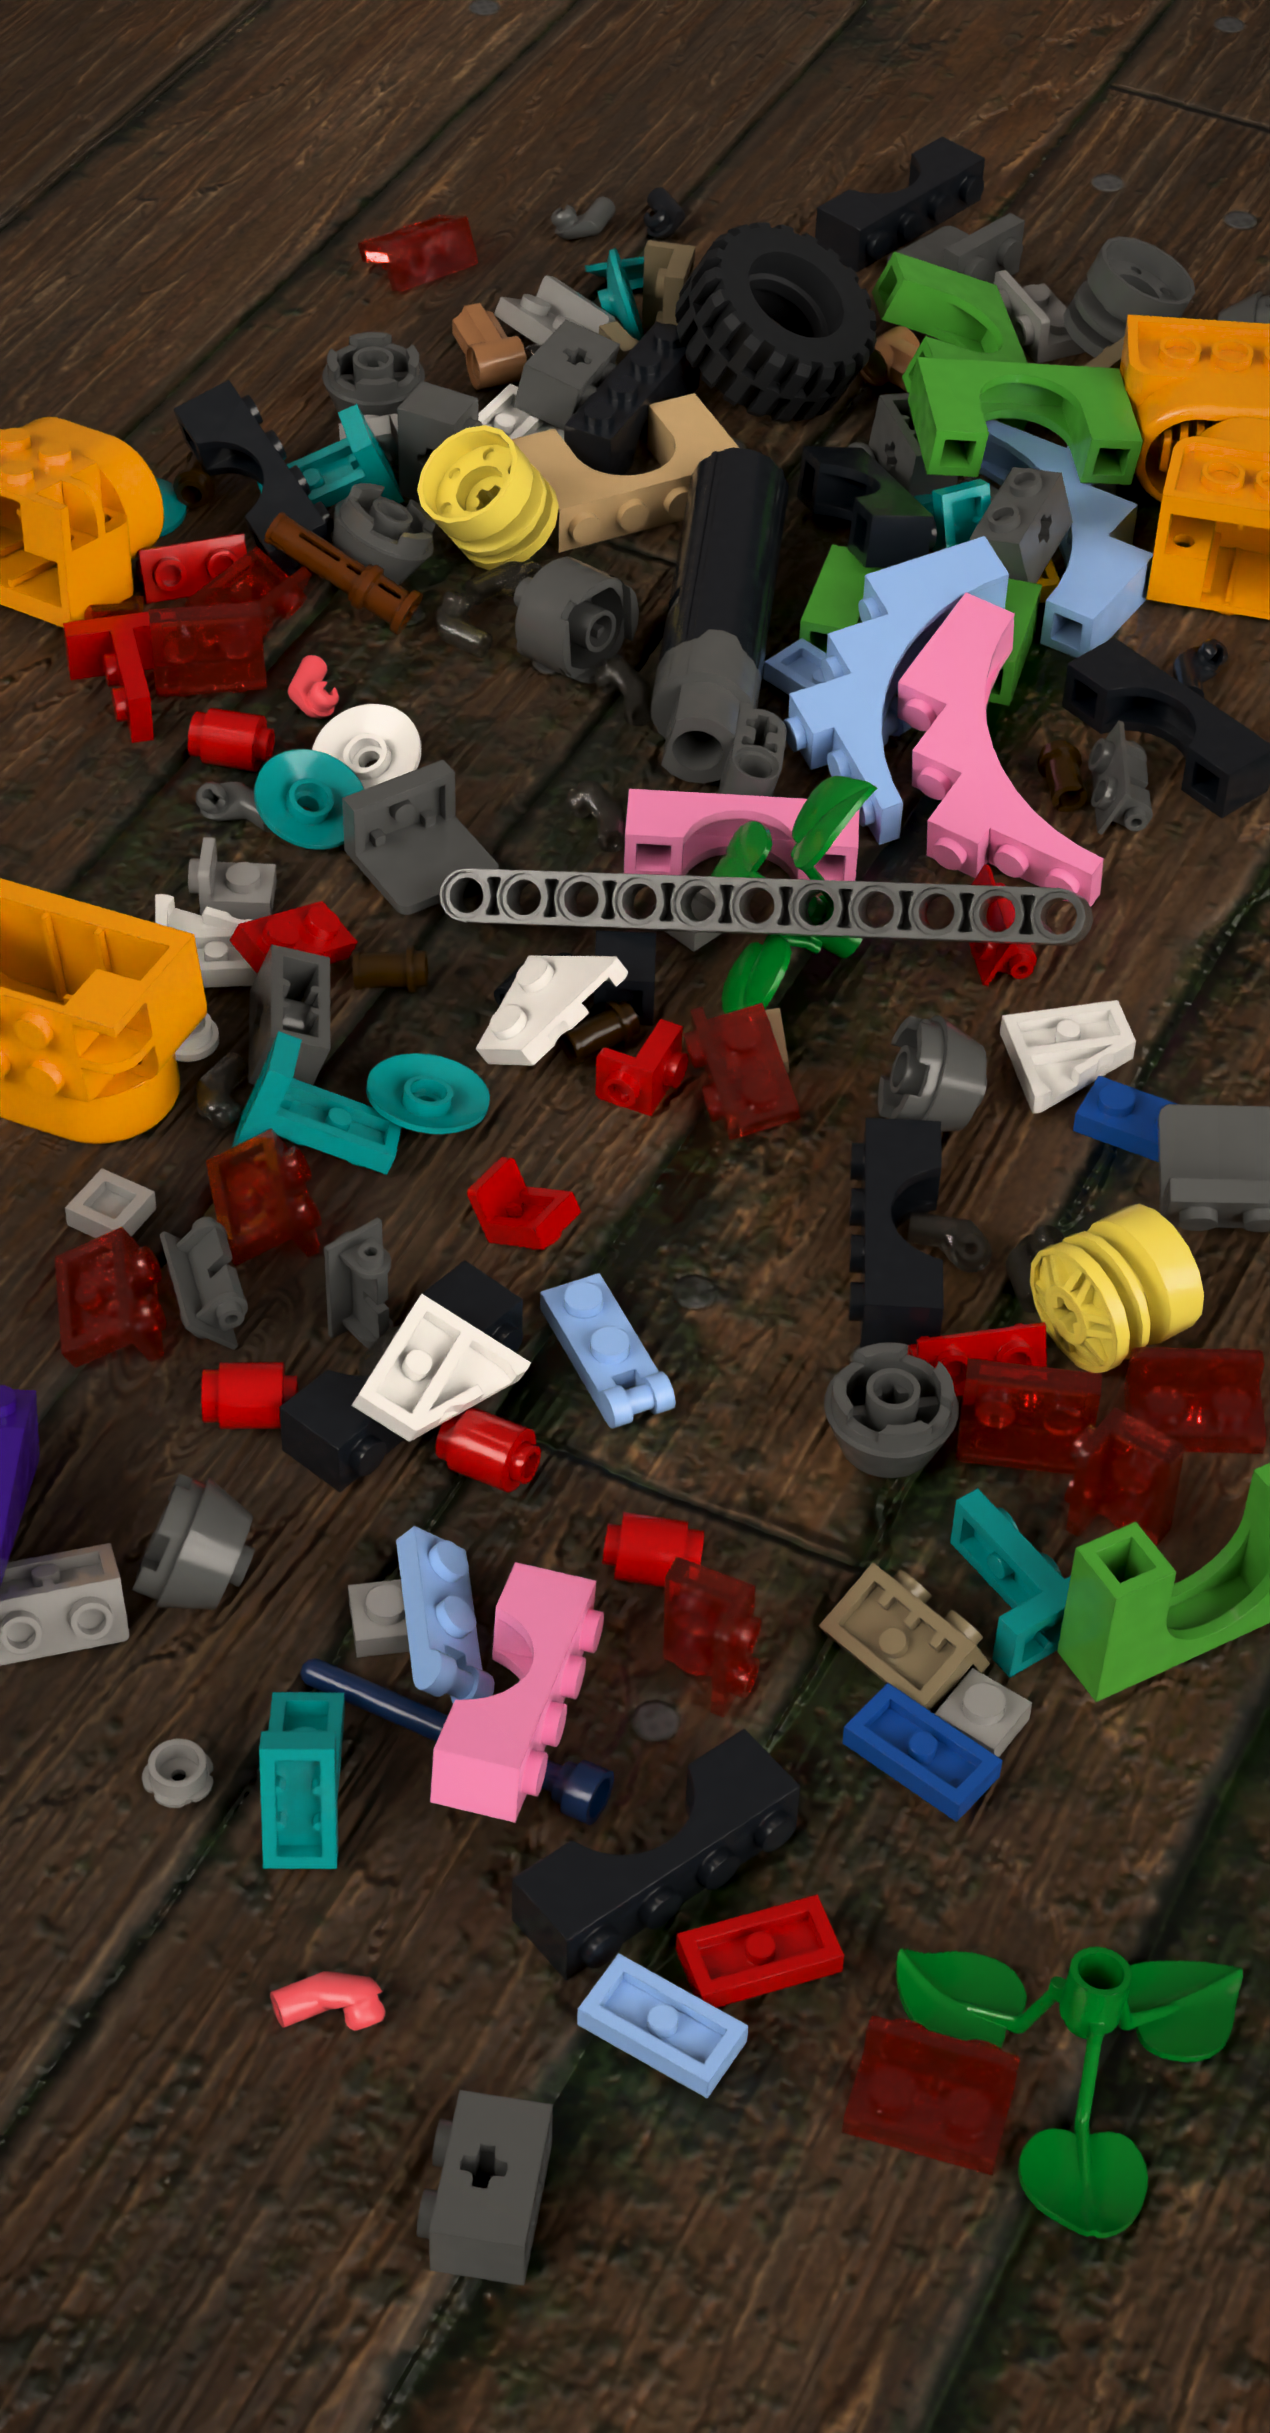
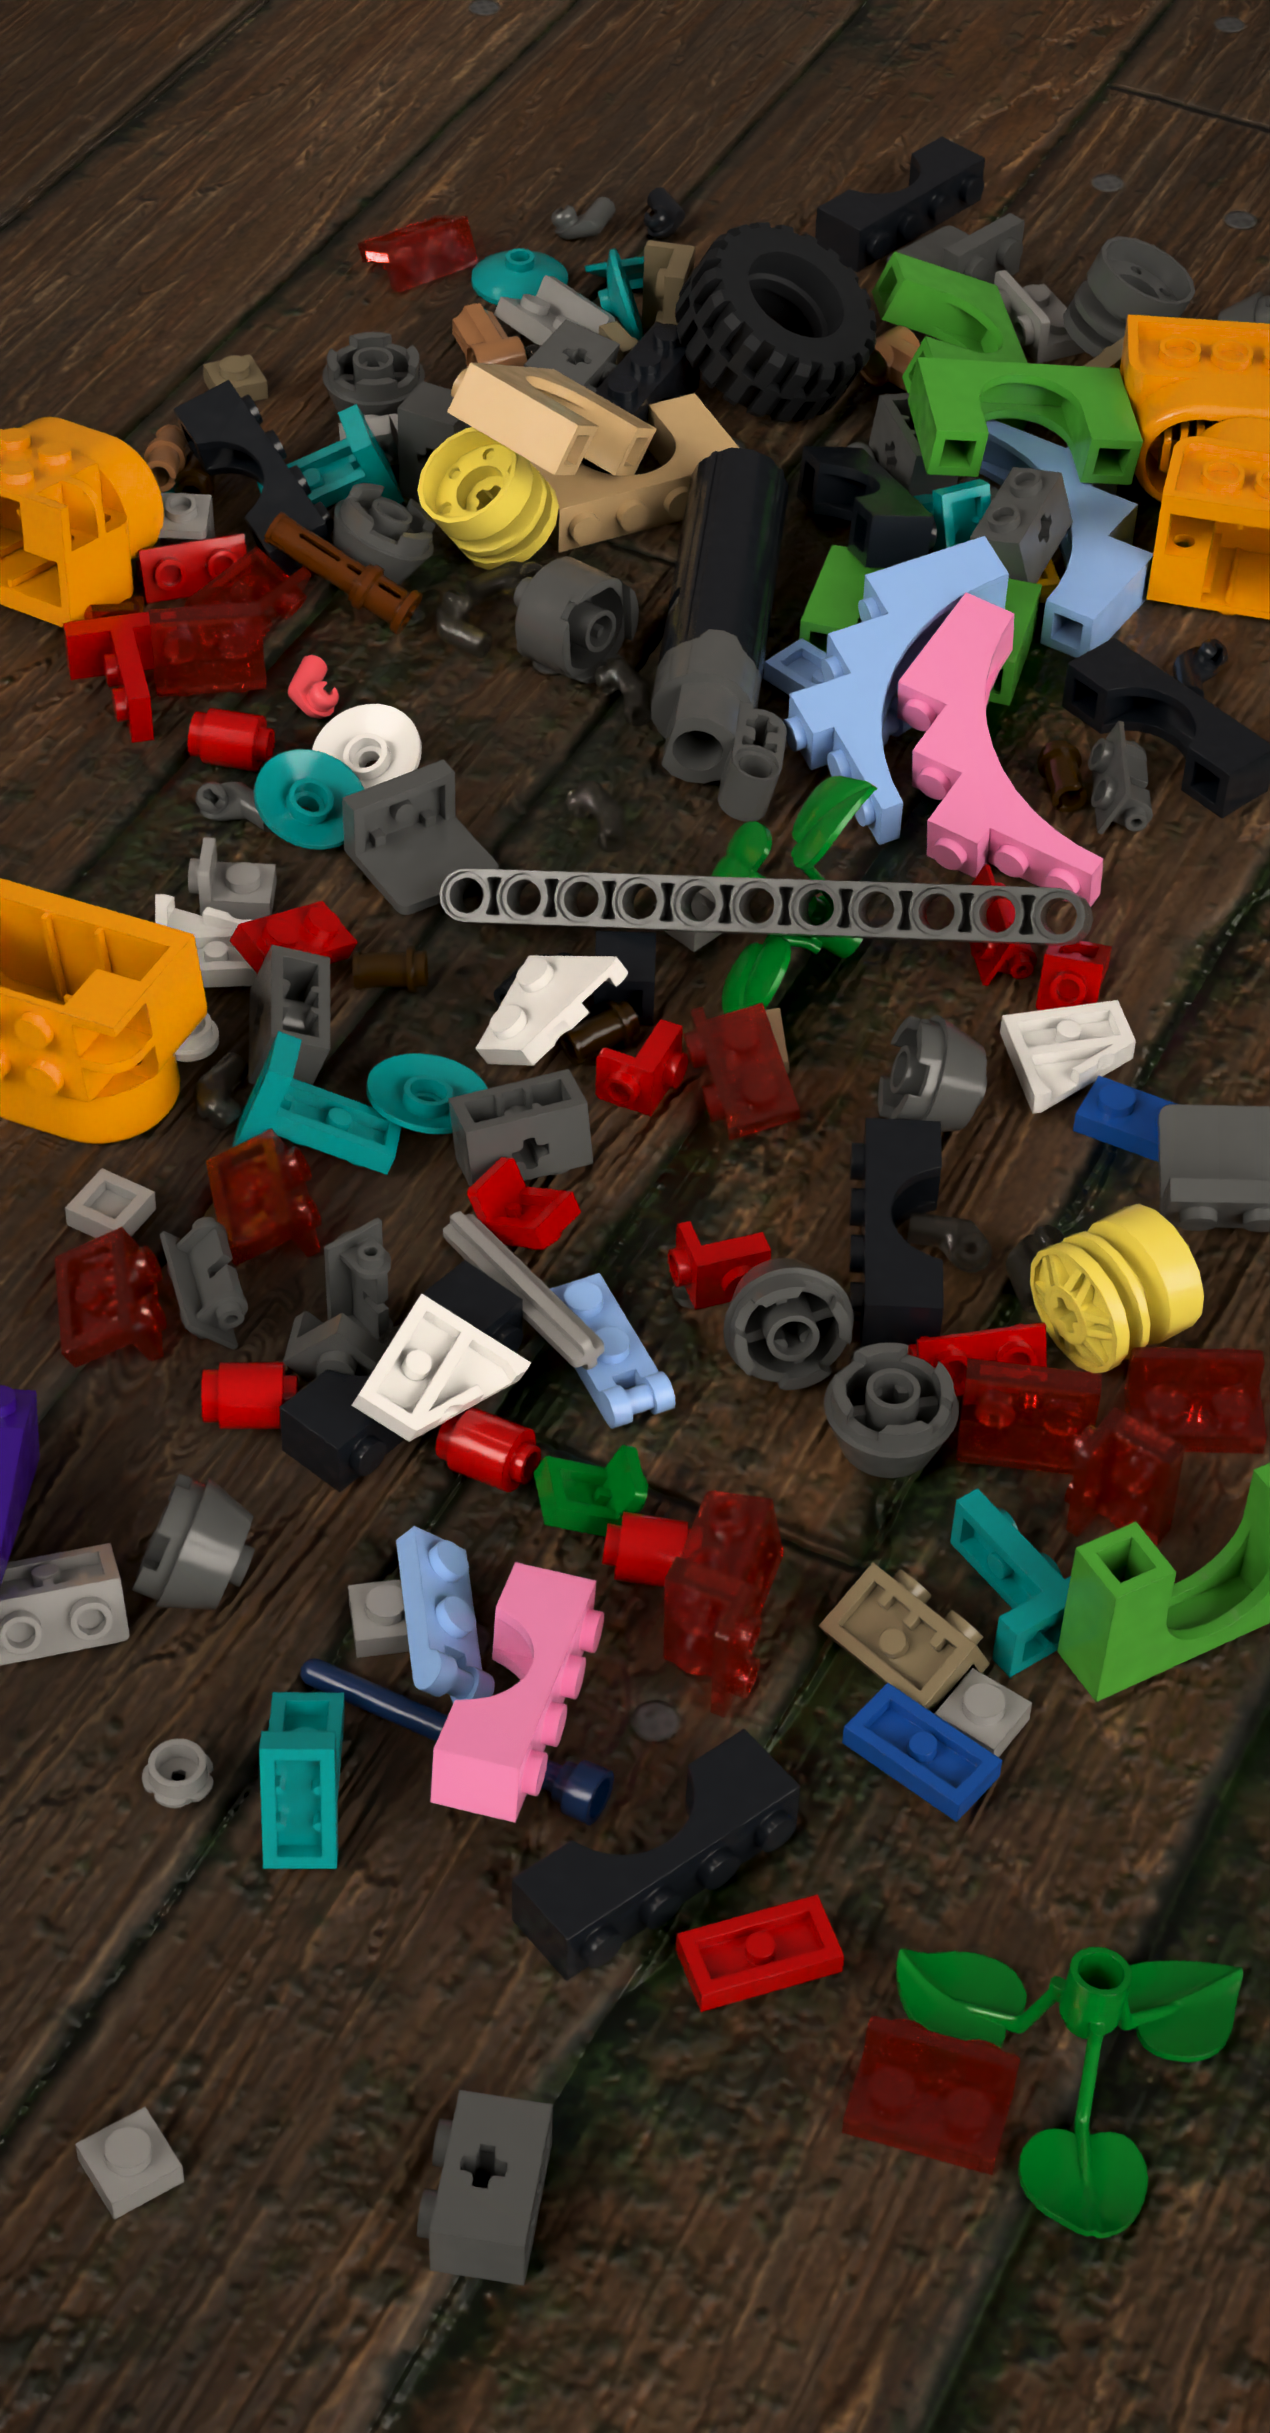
(129, 2162): none -> light grey plate
(166, 455): none -> medium nougat pin
(186, 518): none -> light grey bracket
(242, 374): none -> dark tan plate
(329, 1991): coral arm -> none
(331, 1345): none -> dark grey bracket
(514, 274): none -> teal dish
(532, 1120): none -> dark grey brick
(540, 1305): none -> light grey axle
(549, 418): none -> tan arch
(588, 1495): none -> green bracket
(662, 2025): light blue plate -> none
(680, 829): bright pink arch -> none
(716, 1268): none -> red bracket
(737, 1539): none -> clear red bracket
(787, 1323): none -> dark grey cone
(1072, 974): none -> red bracket

